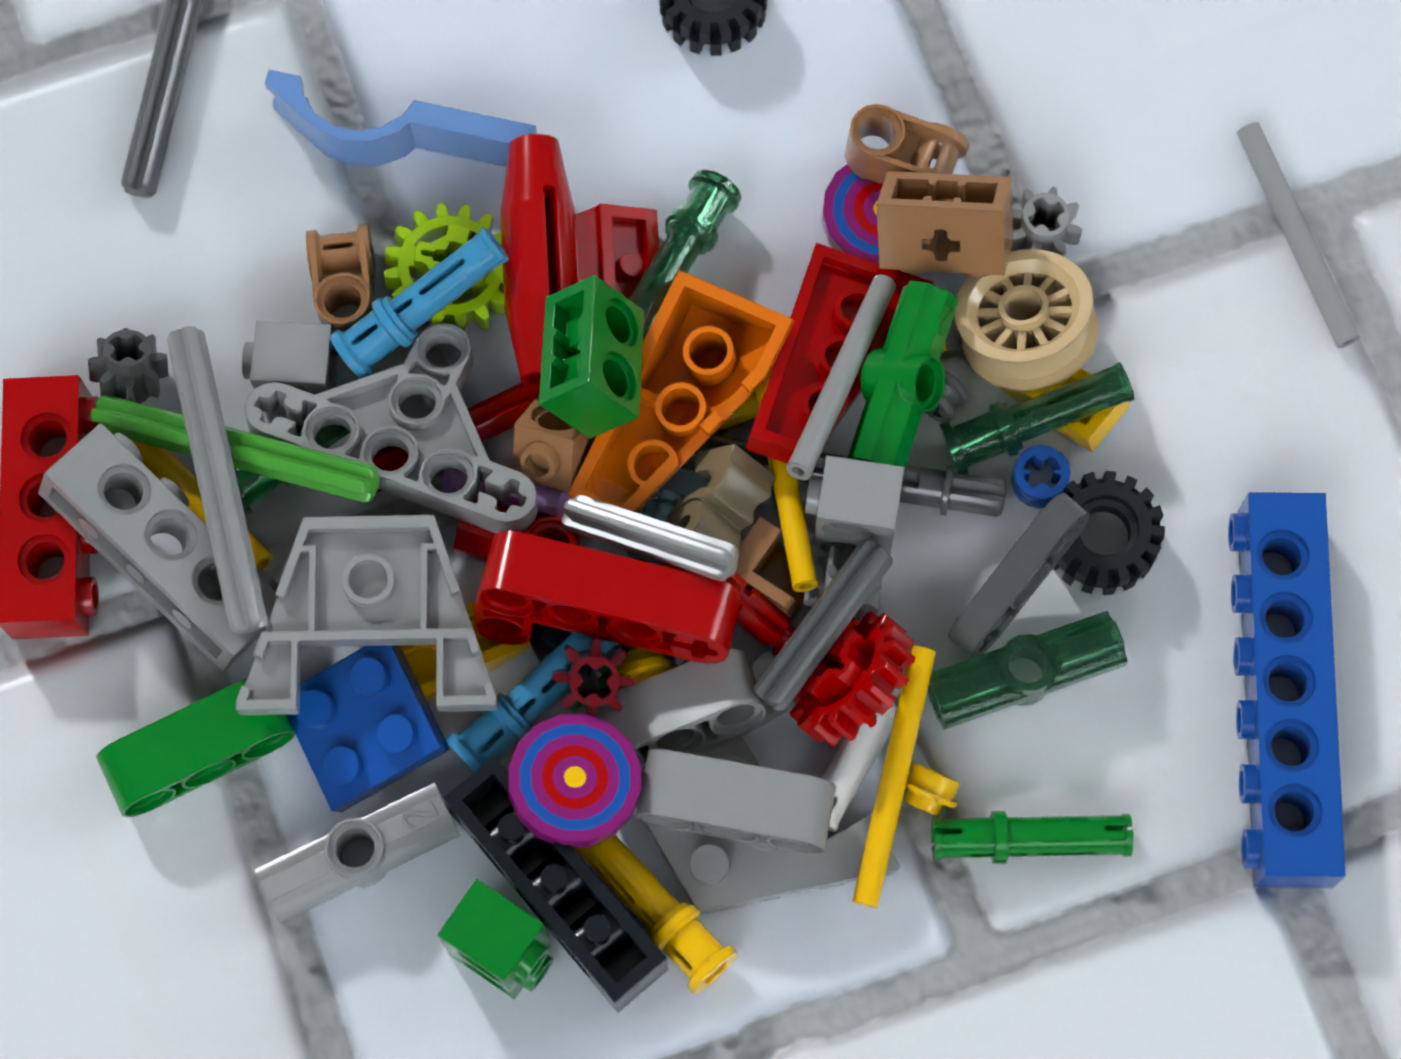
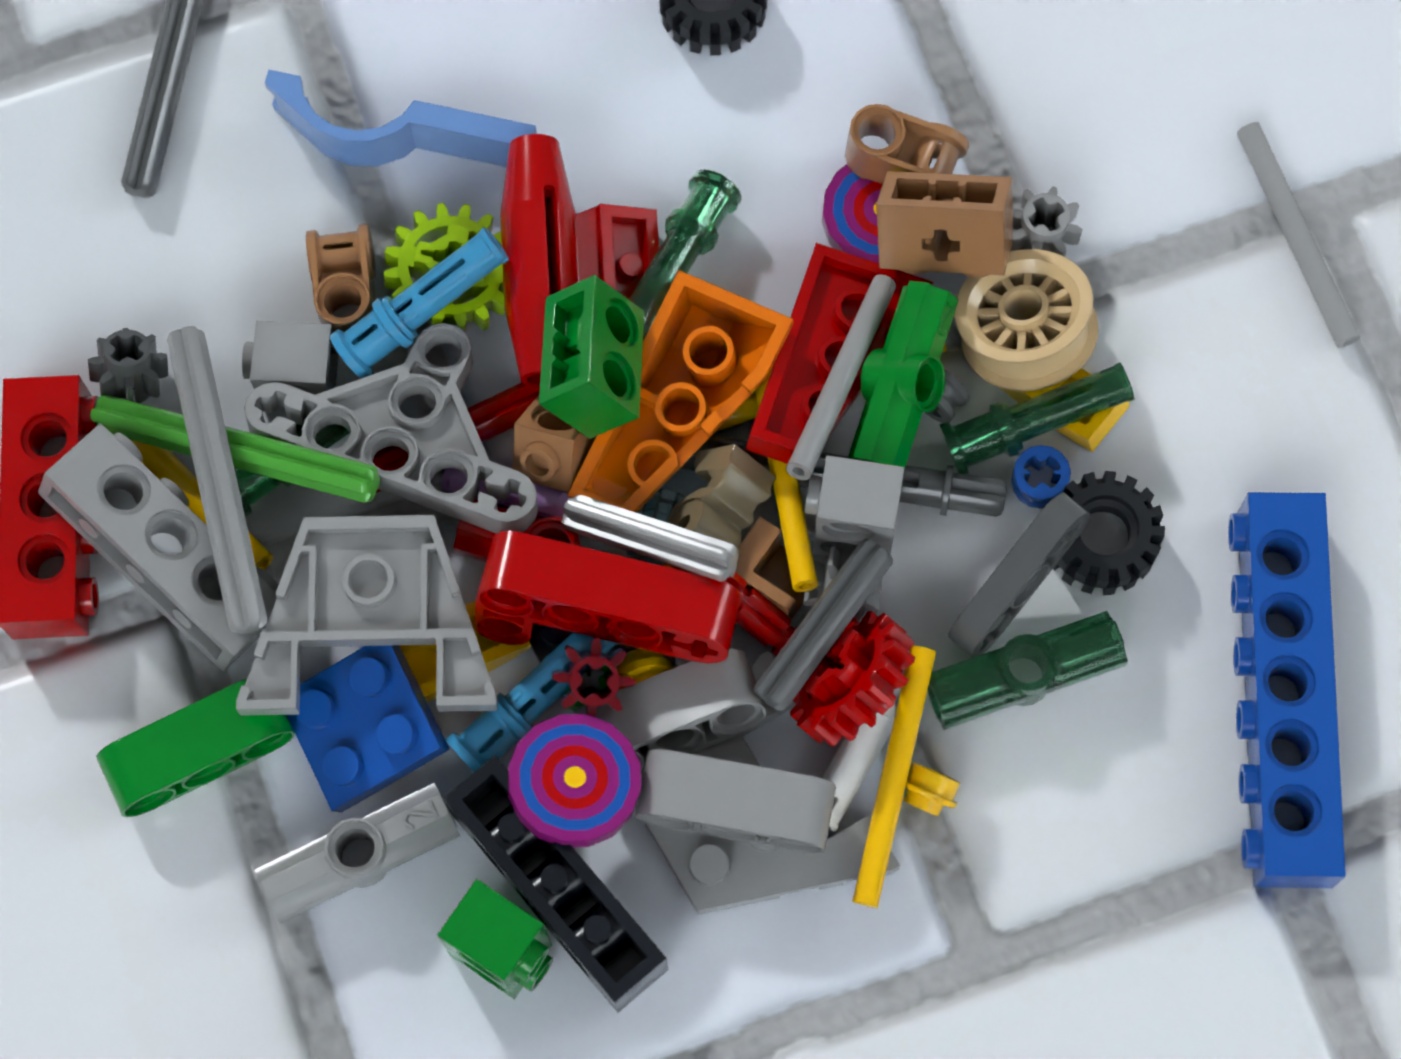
(671, 924): yellow pin -> none
(1030, 836): green pin -> none

